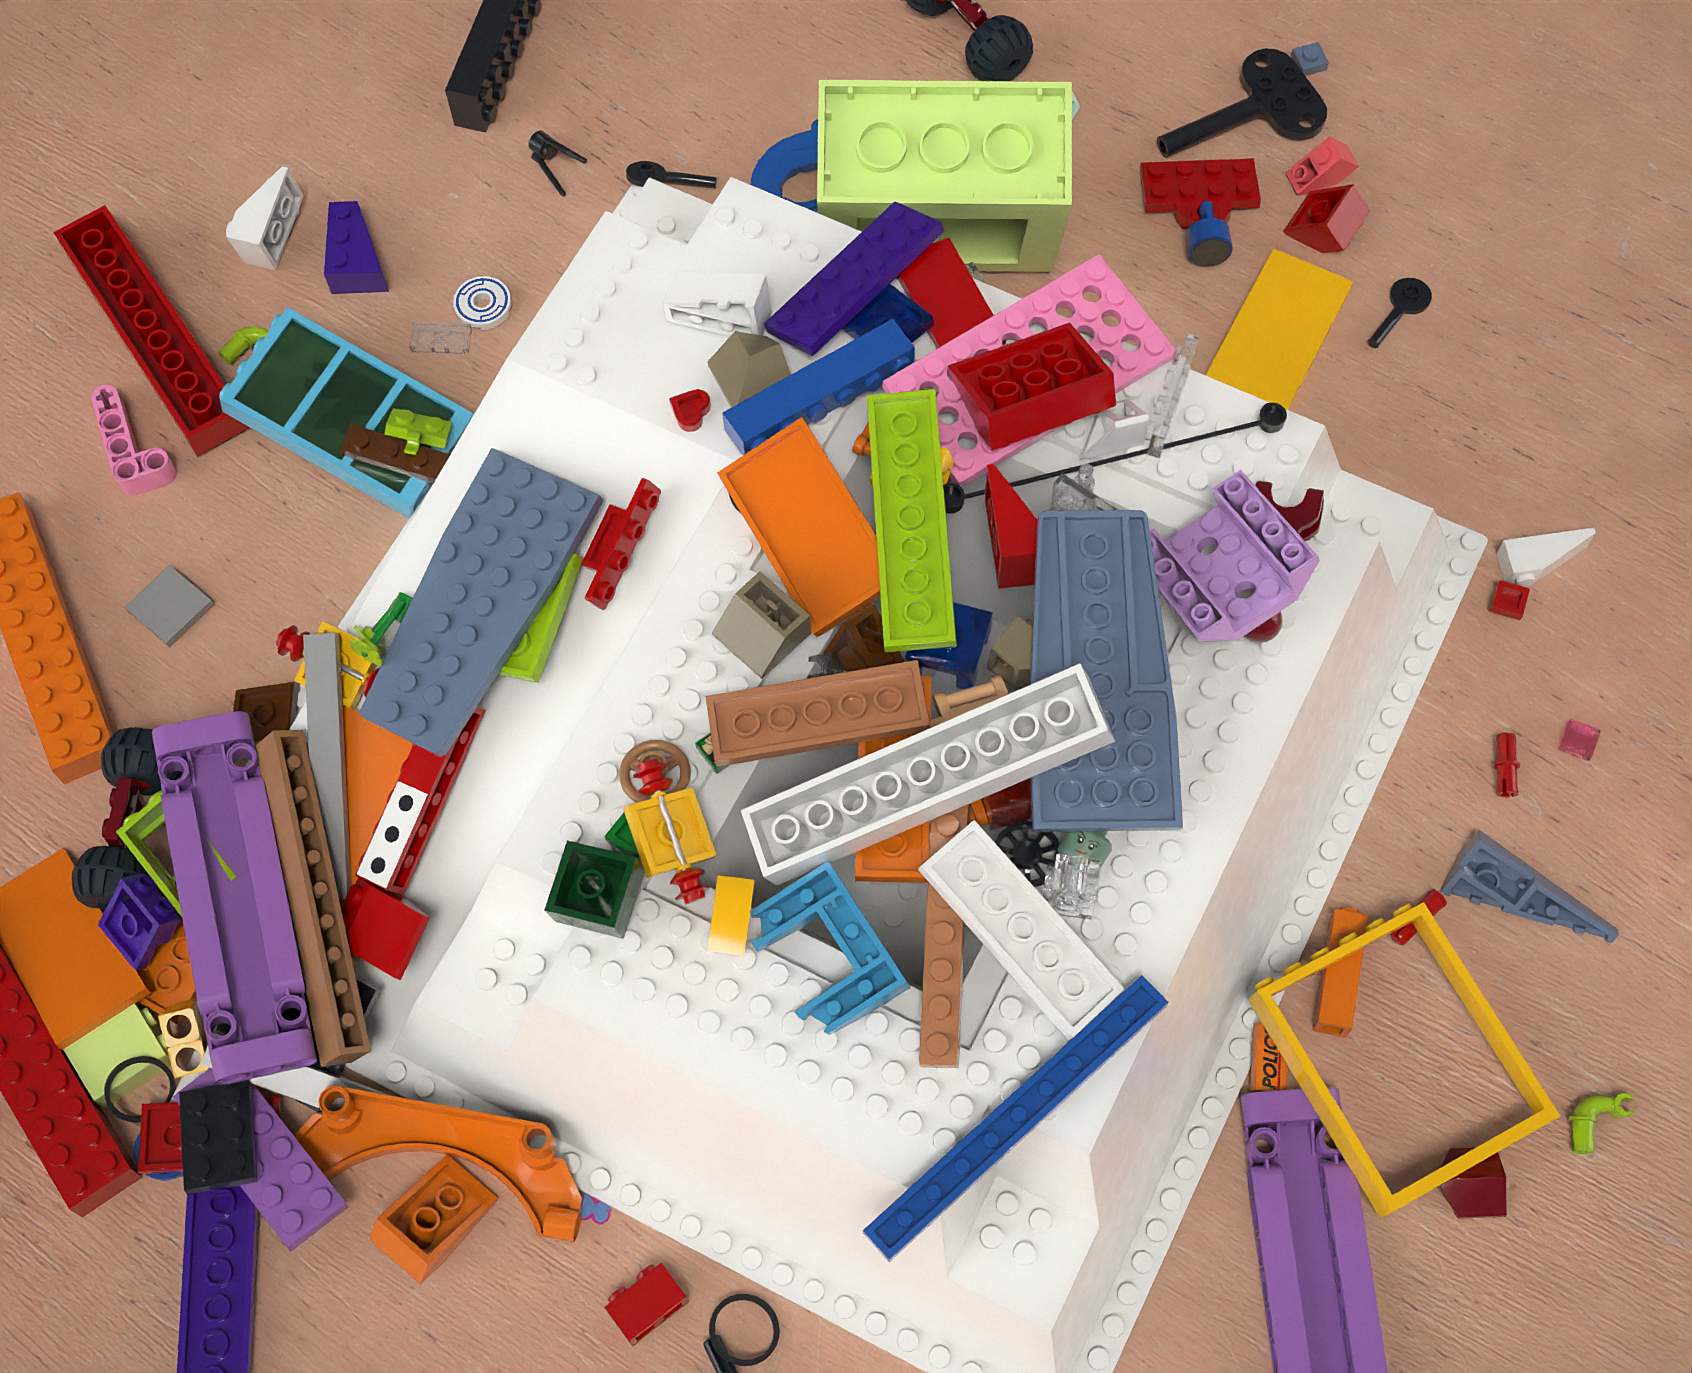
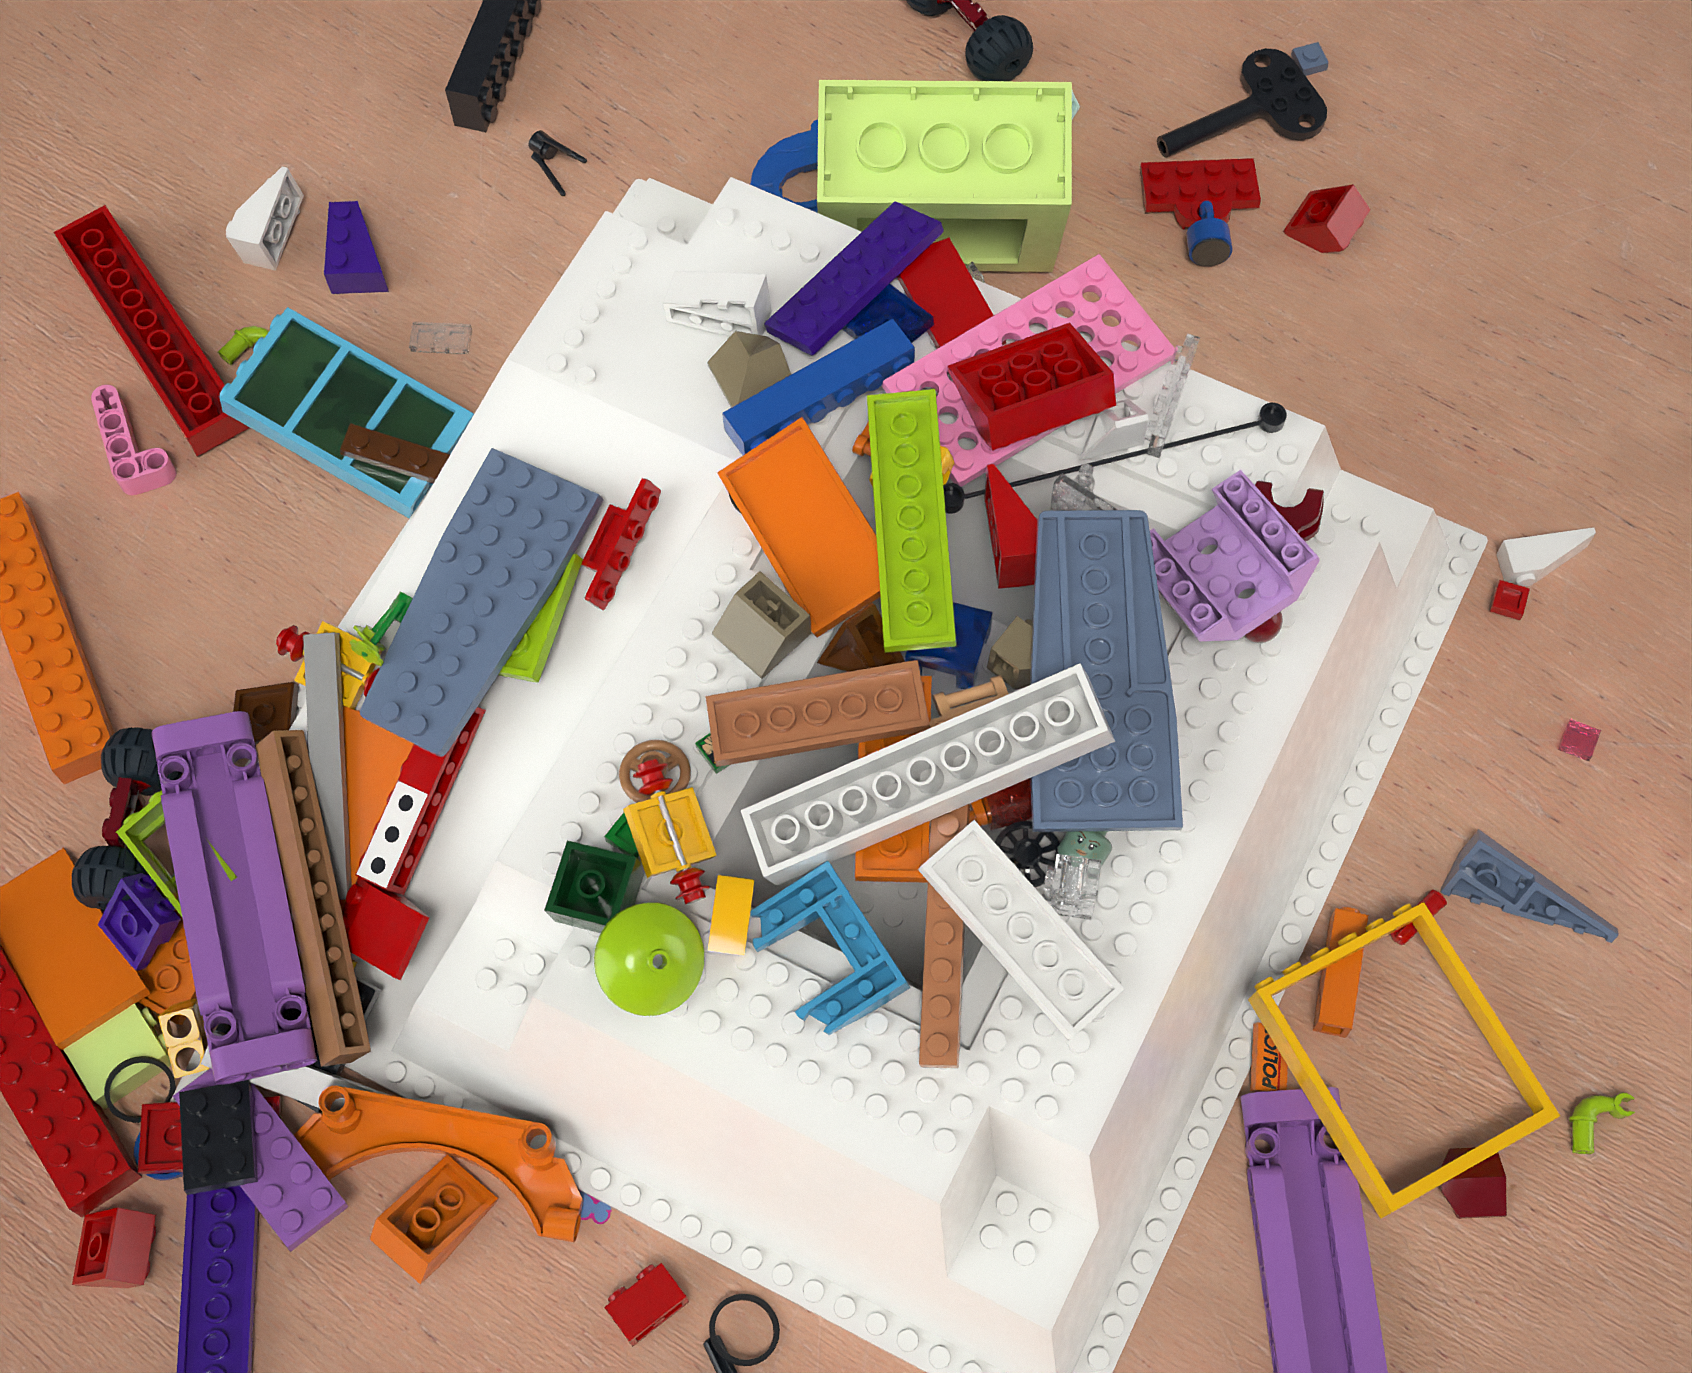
(114, 1249): none -> red slope
(169, 606): light grey tile -> none
(418, 430): lime plate -> none
(478, 289): white tile -> none
(626, 956): none -> lime dish
(640, 171): black piece -> none
(690, 409): red tile -> none
(829, 664): clear smoke plate -> none
(1014, 1119): blue plate -> none
(1280, 329): yellow tile -> none
(1322, 167): coral slope -> none
(1407, 297): black piece -> none
(1507, 765): red axle -> none

